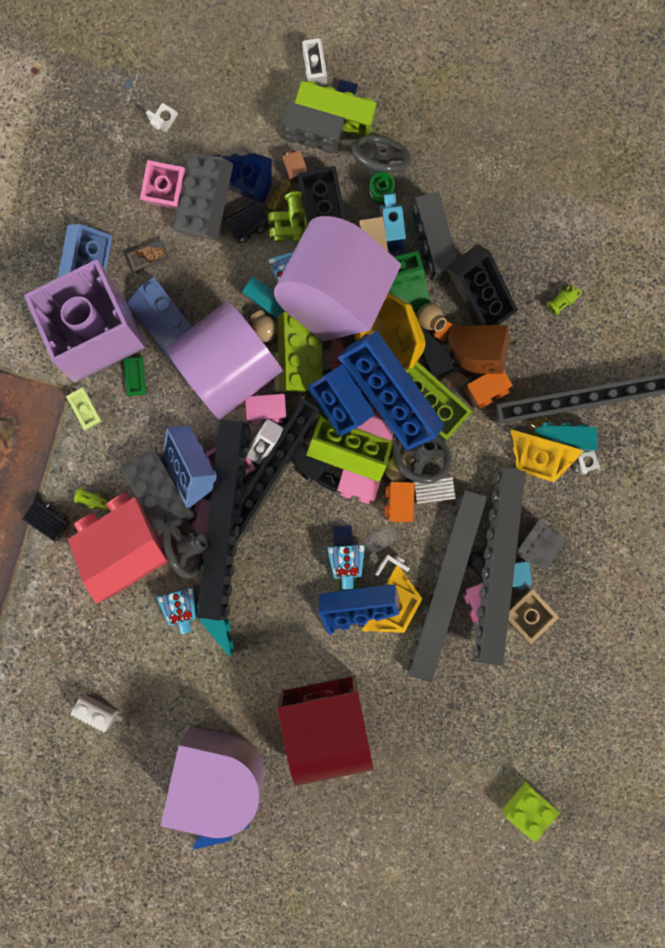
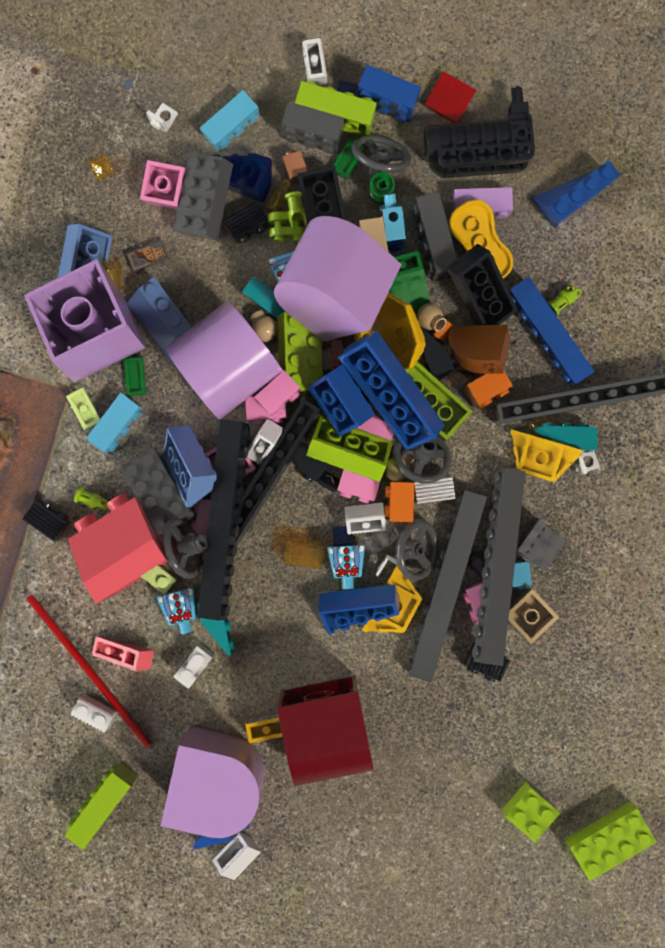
(89, 671): none -> red piece
(100, 804): none -> lime brick
(101, 167): none -> clear yellow tile
(114, 423): none -> medium azure brick
(115, 274): none -> clear yellow piece
(123, 653): none -> coral slope
(160, 578): none -> yellowish green plate
(194, 665): none -> white brick
(230, 121): none -> medium azure brick
(236, 856): none -> white brick
(263, 728): none -> yellow brick
(278, 393): none -> bright pink brick
(304, 553): none -> clear yellow brick
(346, 160): none -> green tile
(365, 518): none -> white brick
(390, 93): none -> blue brick
(414, 549): none -> dark grey piece
(450, 97): none -> red tile
(474, 224): none -> yellow plate
(483, 143): none -> black piece
(491, 671): none -> black brick
(497, 198): none -> lavender brick
(550, 332): none -> blue brick
(569, 197): none -> blue wedge
(610, 840): none -> lime brick

